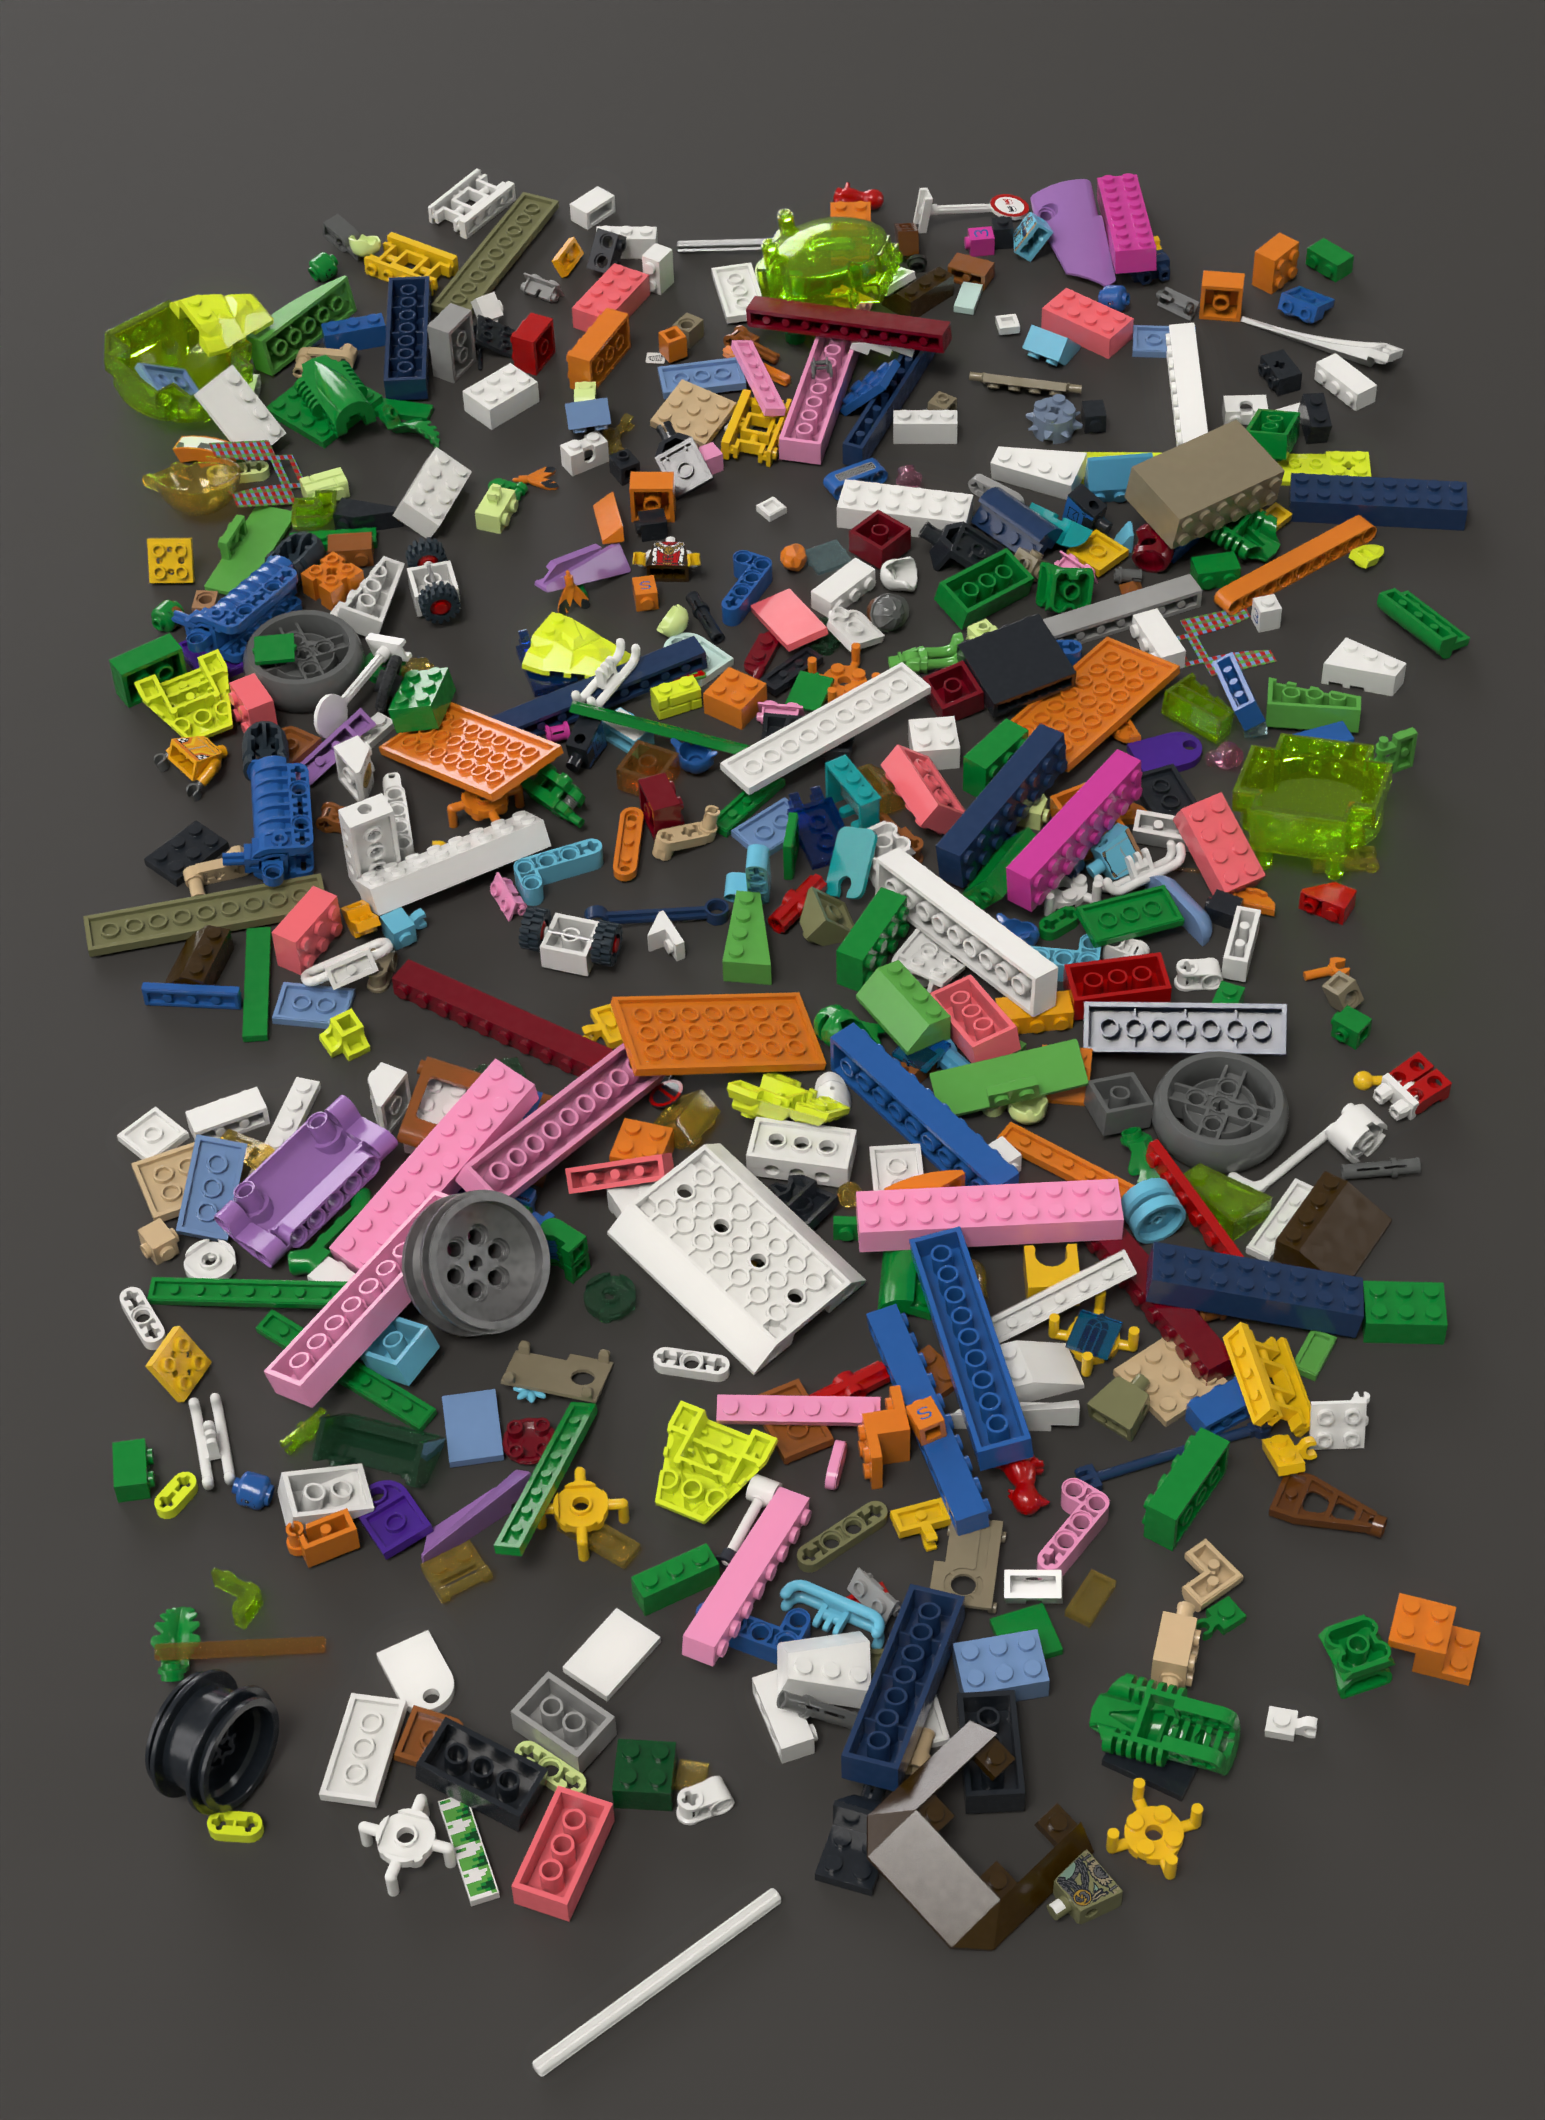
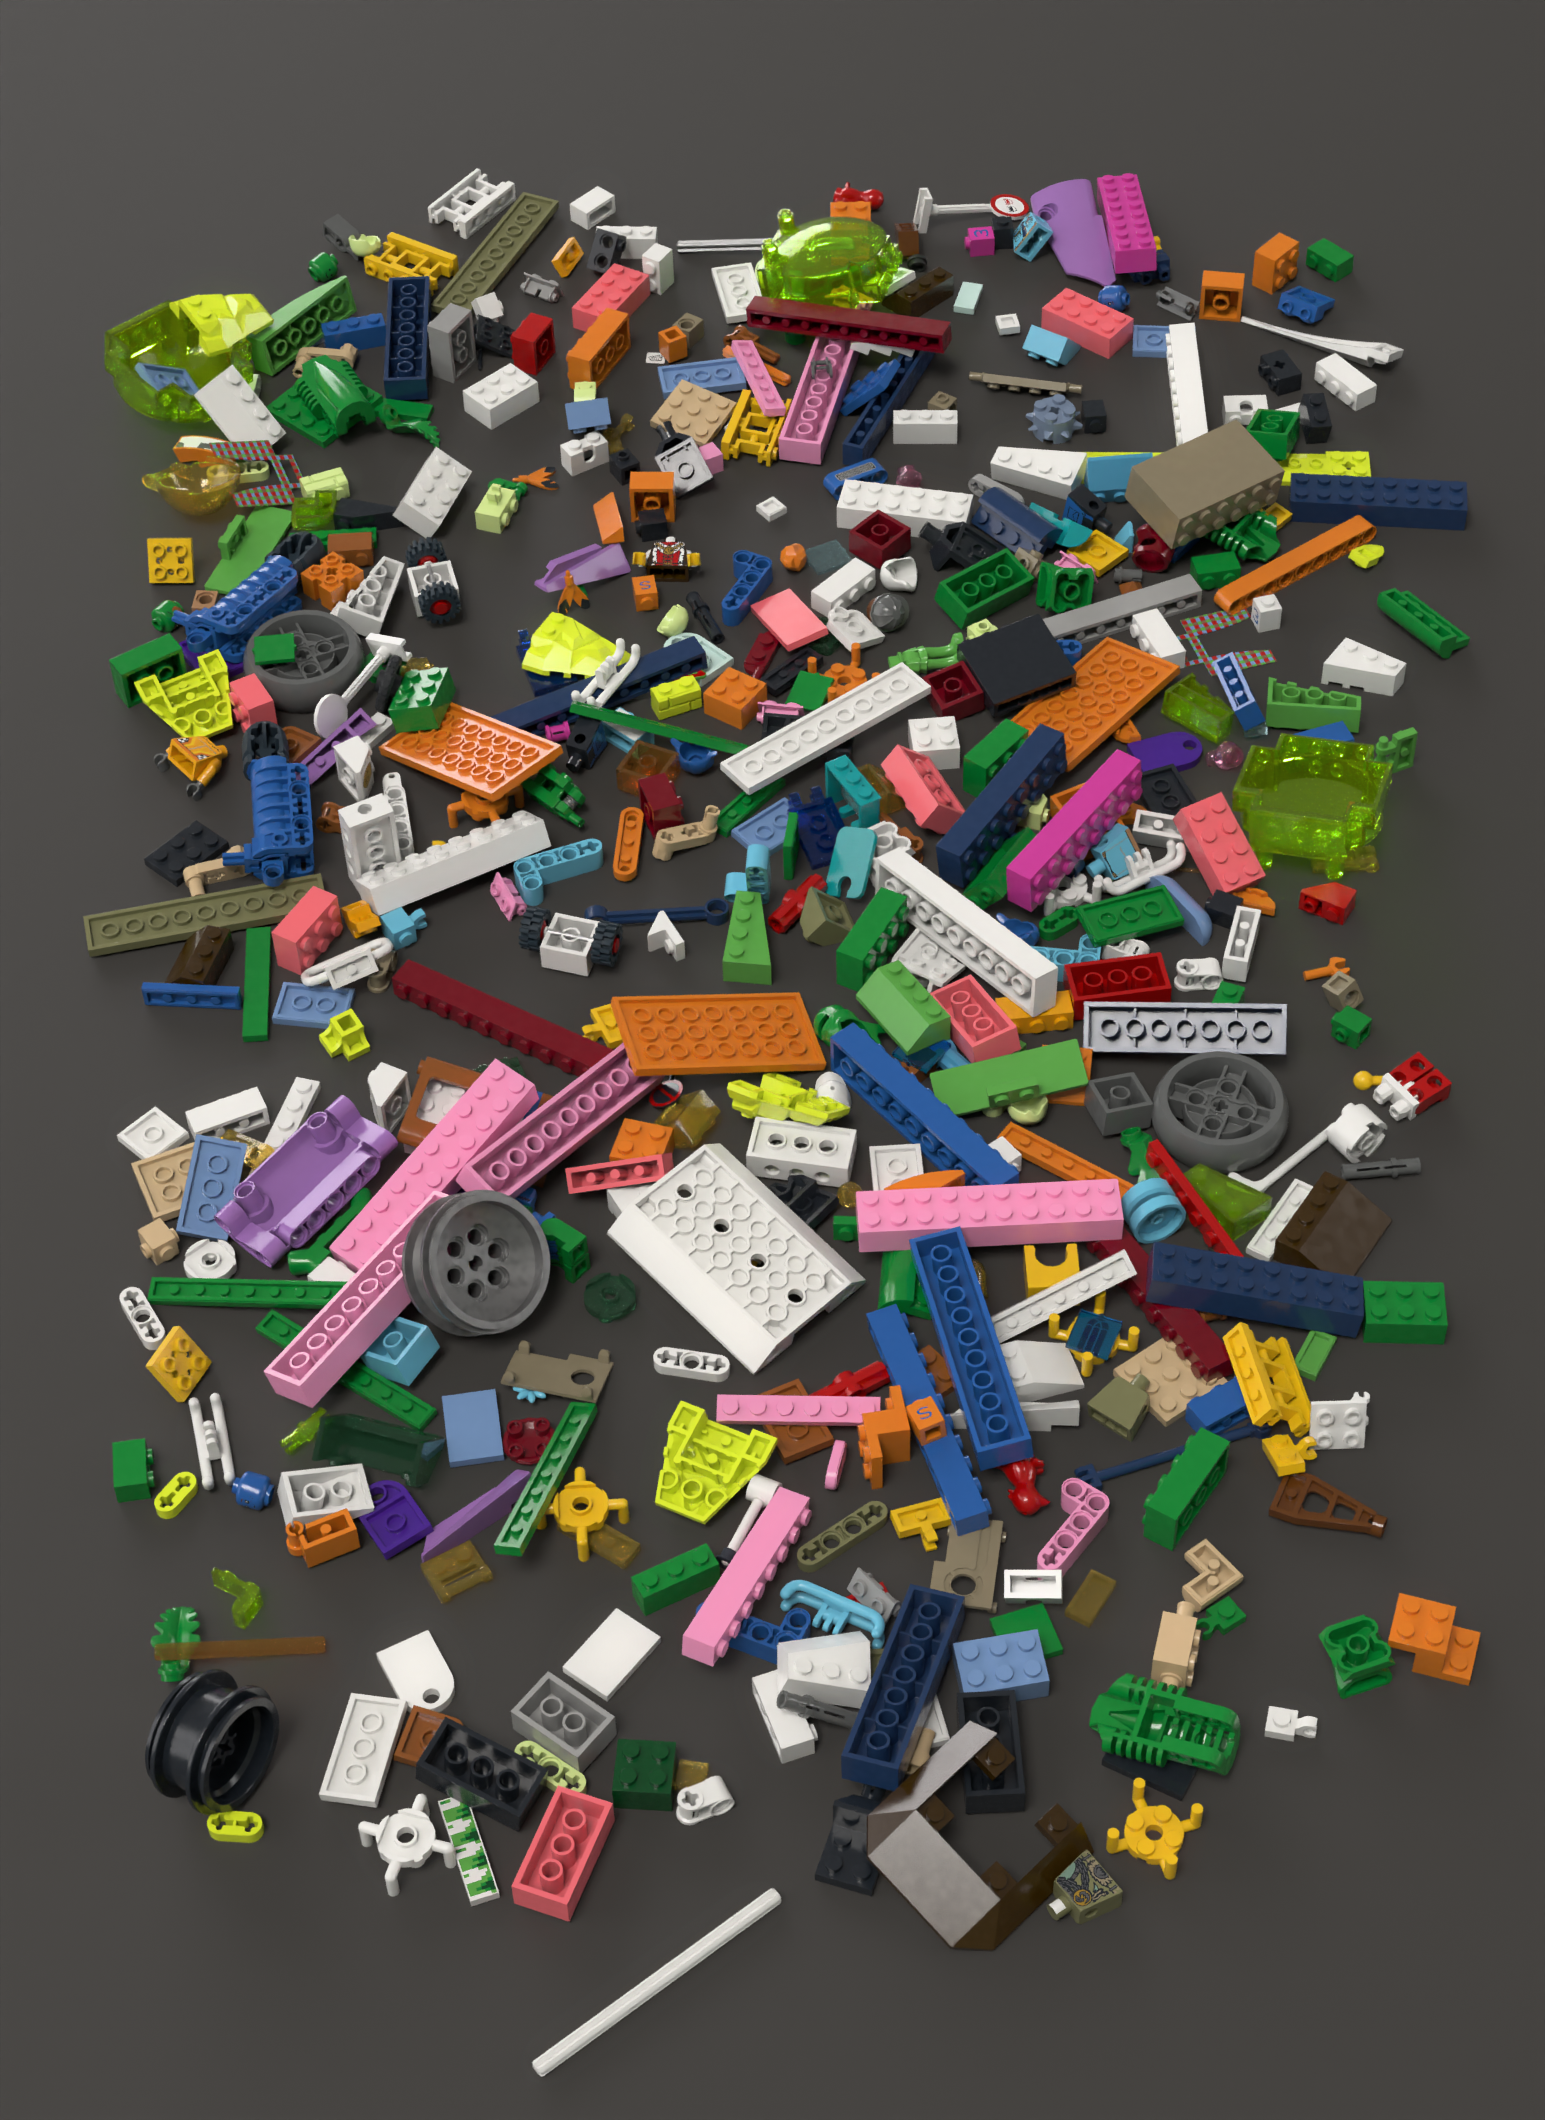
(971, 269): dark orange brick -> none

